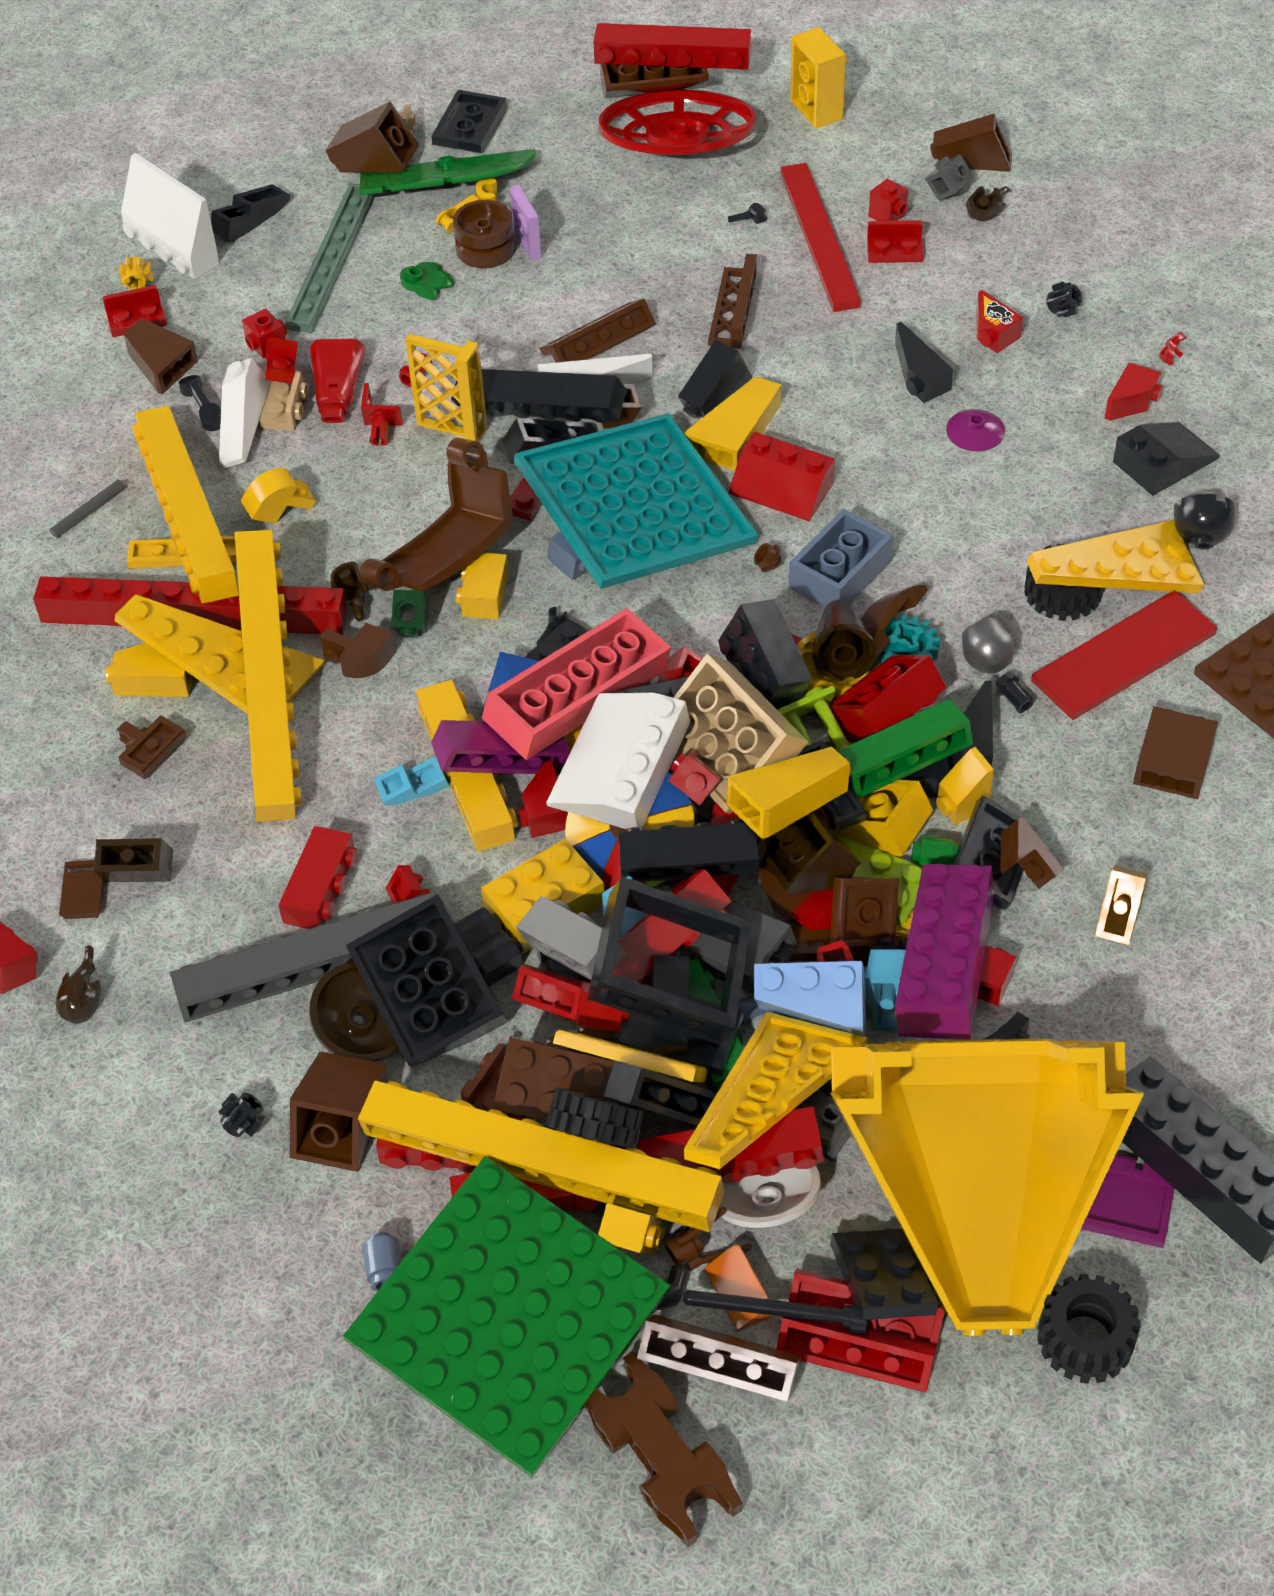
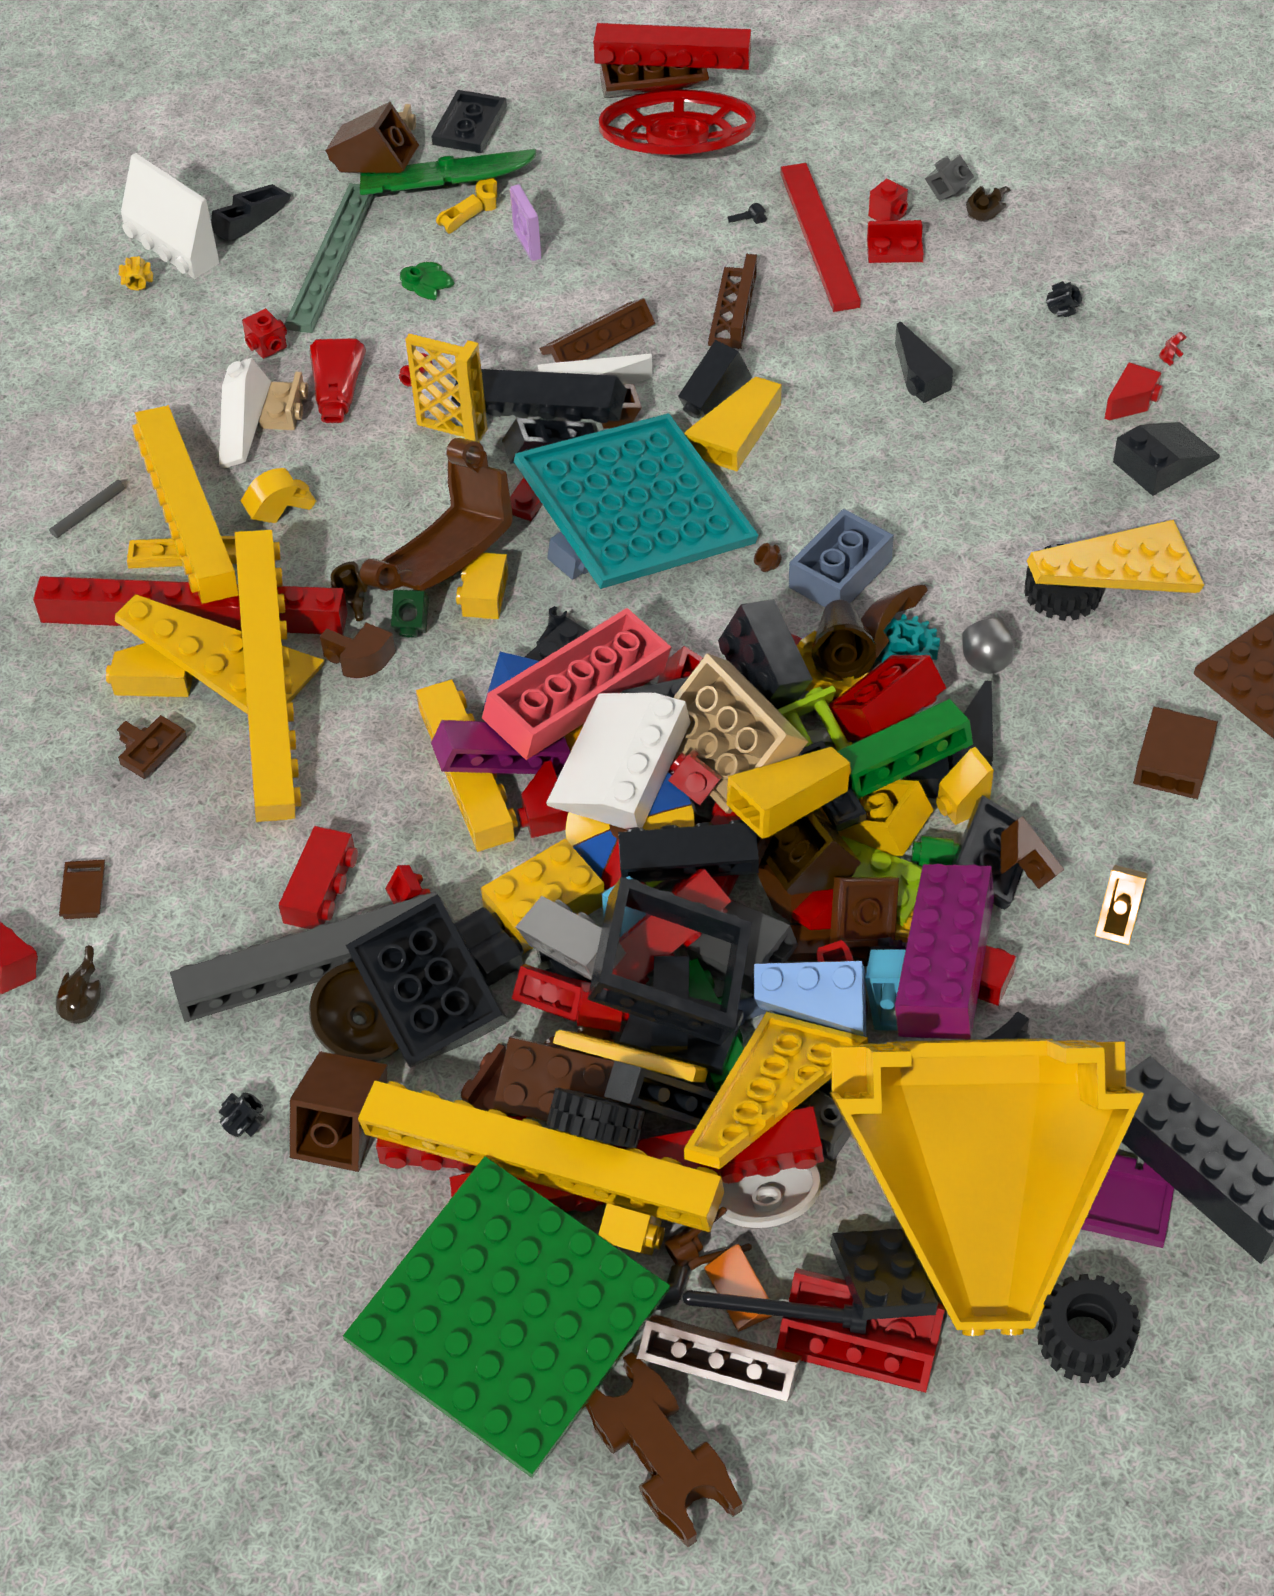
(130, 306): red bracket -> none
(133, 860): dark brown brick -> none
(159, 353): reddish brown slope -> none
(209, 412): black bar -> none
(280, 360): red slope -> none
(379, 417): red bracket -> none
(381, 1258): sand blue brick -> none
(405, 785): medium azure slope -> none
(483, 233): reddish brown wheel -> none
(782, 476): red slope -> none
(817, 77): yellow brick -> none
(975, 430): magenta dish -> none
(978, 143): reddish brown slope -> none
(996, 323): slope -> none
(1009, 687): black pin -> none
(1123, 654): red tile -> none
(1204, 520): black cylinder -> none

